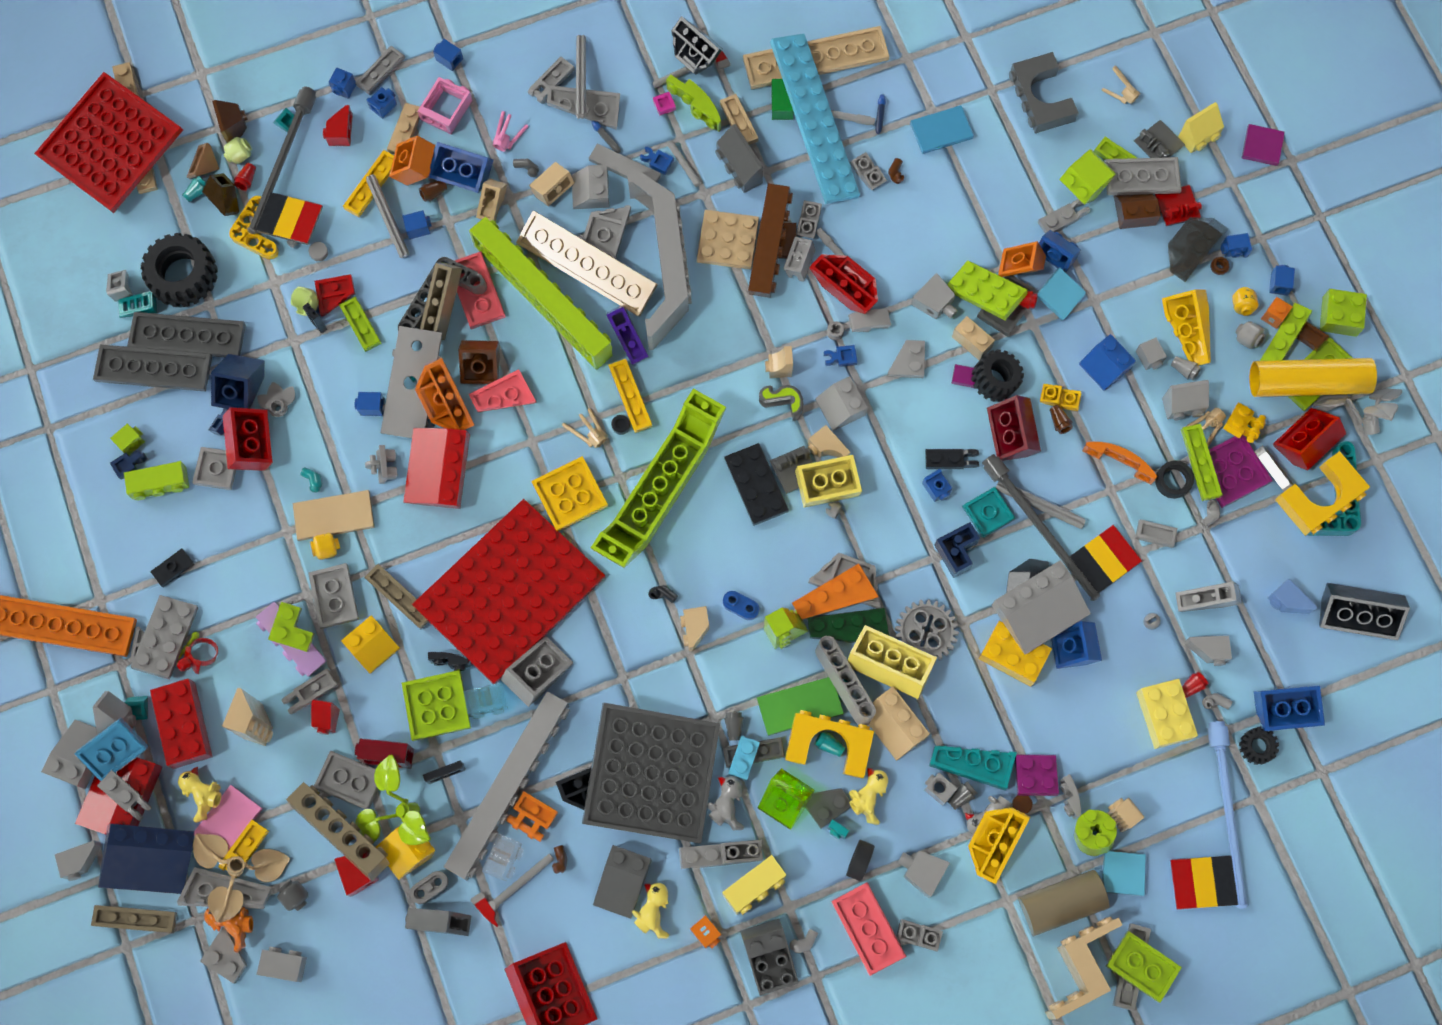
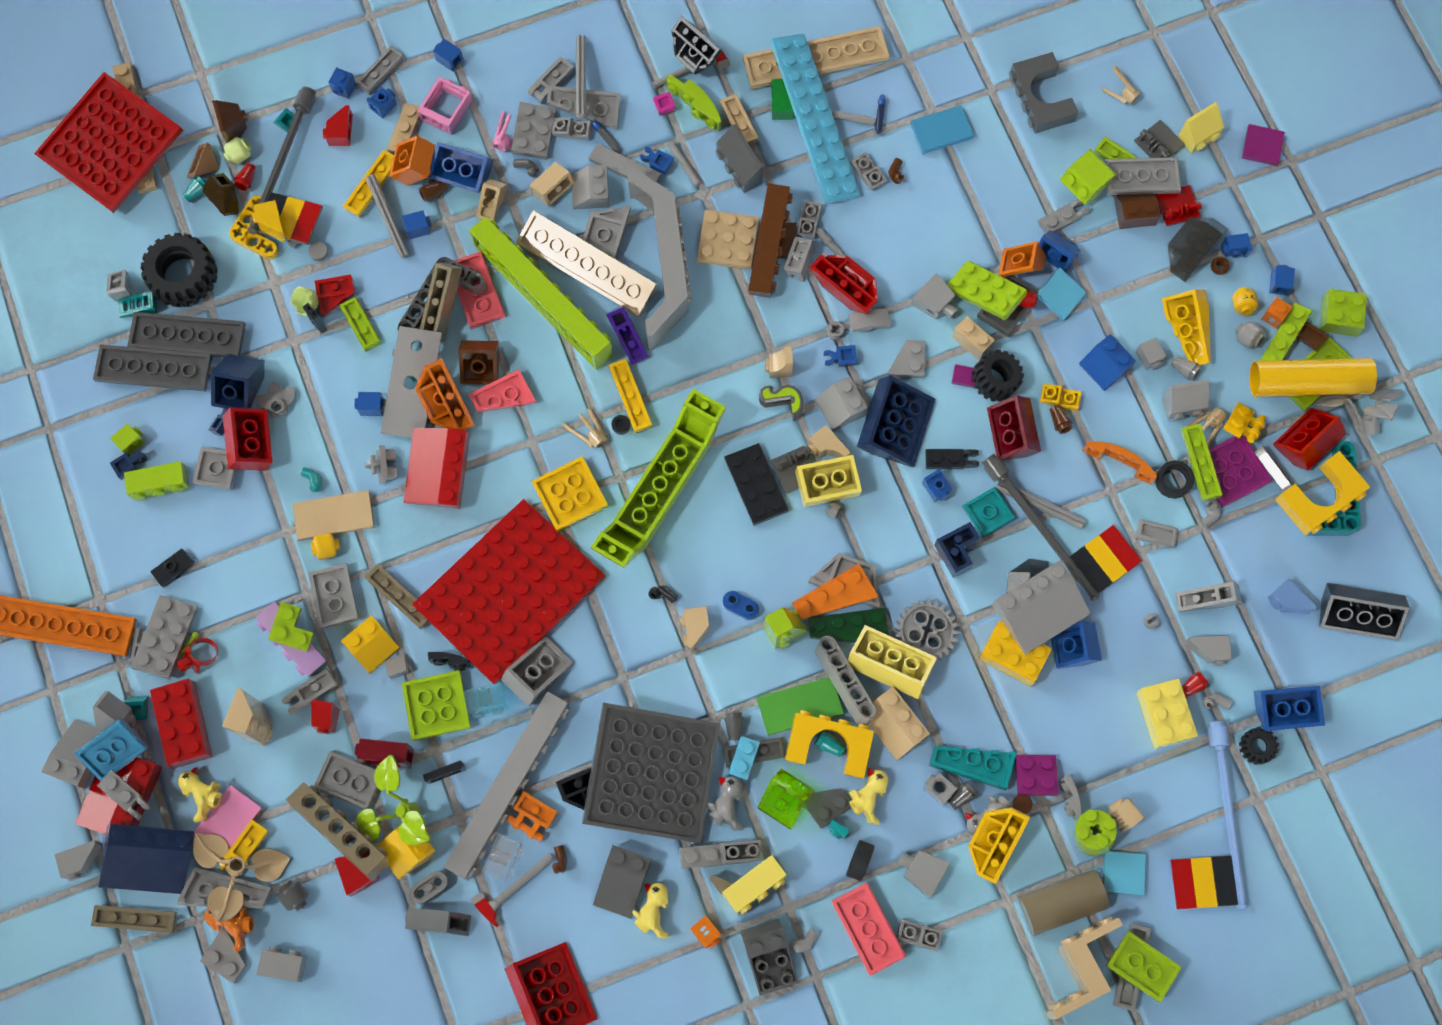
(268, 219): none -> yellow slope
(397, 666): none -> light grey slope
(533, 130): none -> light grey plate
(572, 129): none -> light grey slope
(720, 884): none -> dark tan slope
(896, 421): none -> dark blue slope

